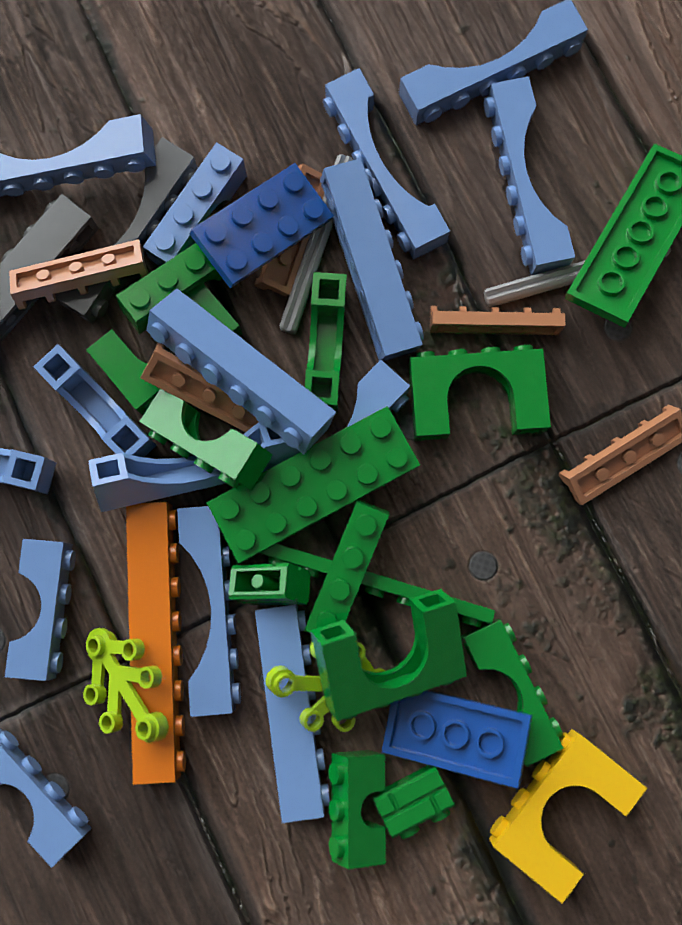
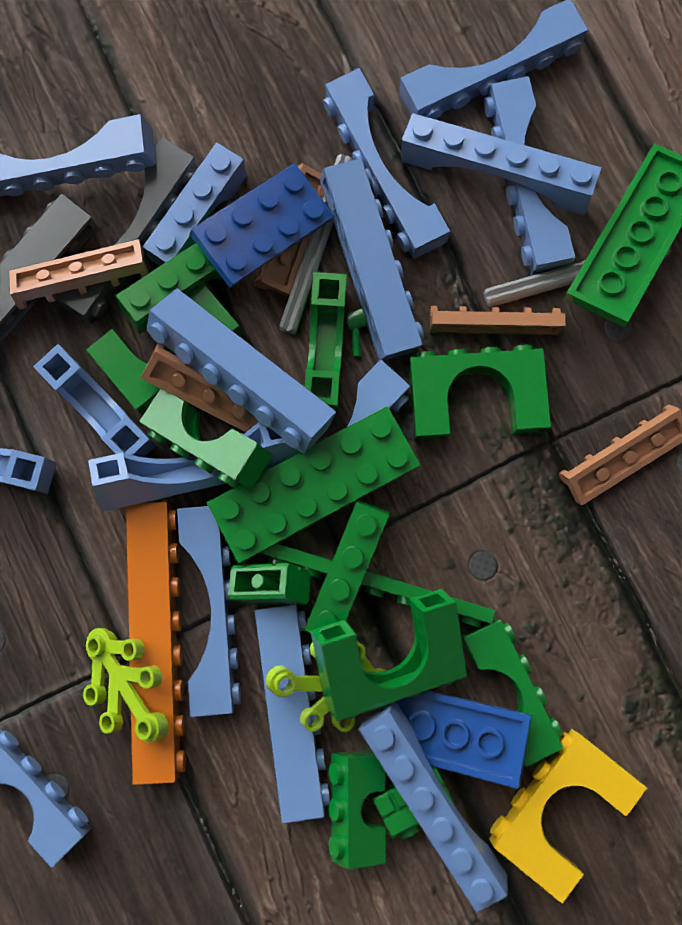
(37, 653): medium blue arch -> none
(355, 320): none -> green hand
(458, 845): none -> medium blue arch
(556, 177): none -> medium blue arch

